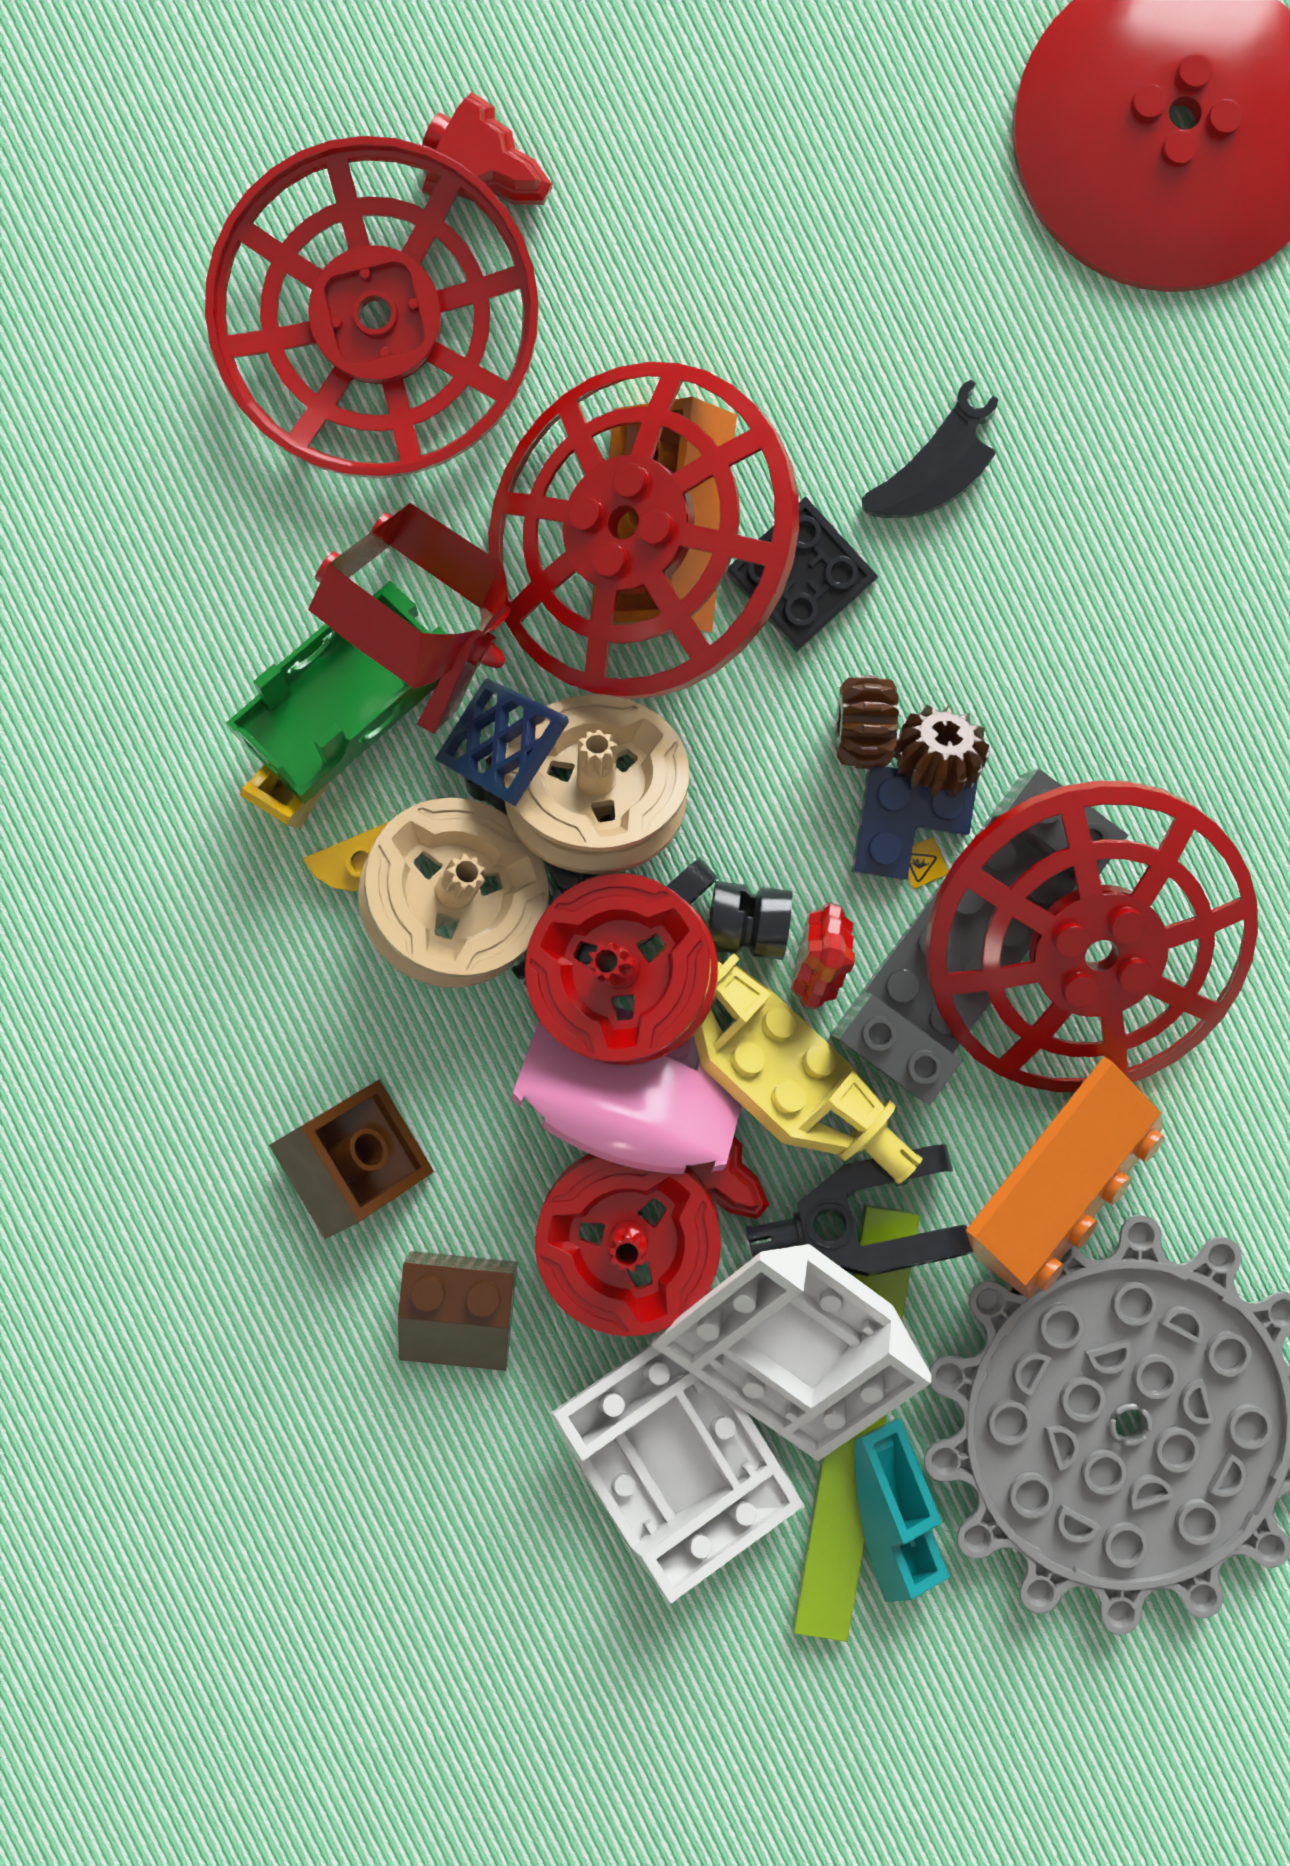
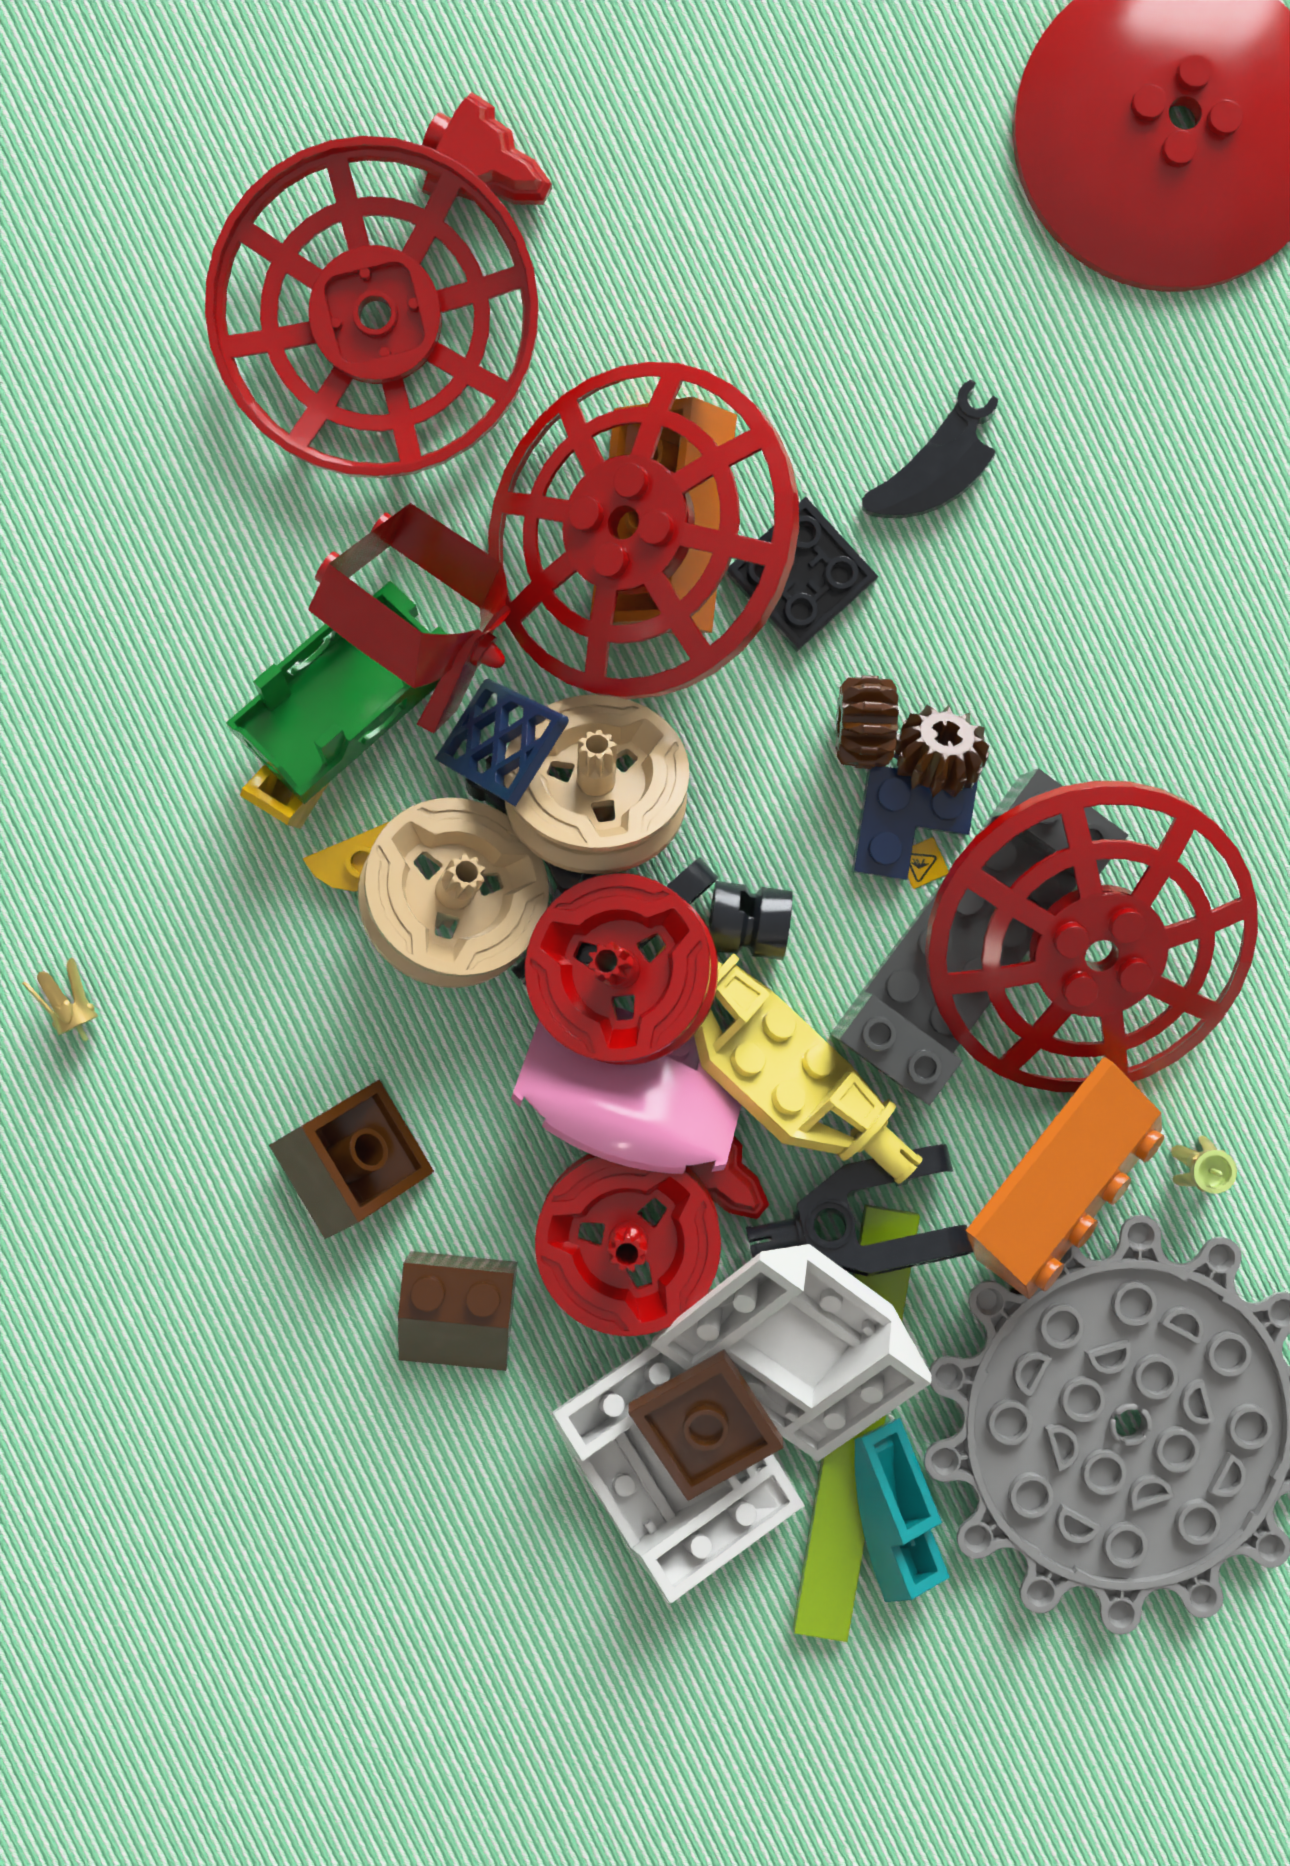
(65, 1015): none -> pearl gold piece
(705, 1425): none -> reddish brown plate
(823, 956): red rock -> none
(1209, 1169): none -> yellowish green piece

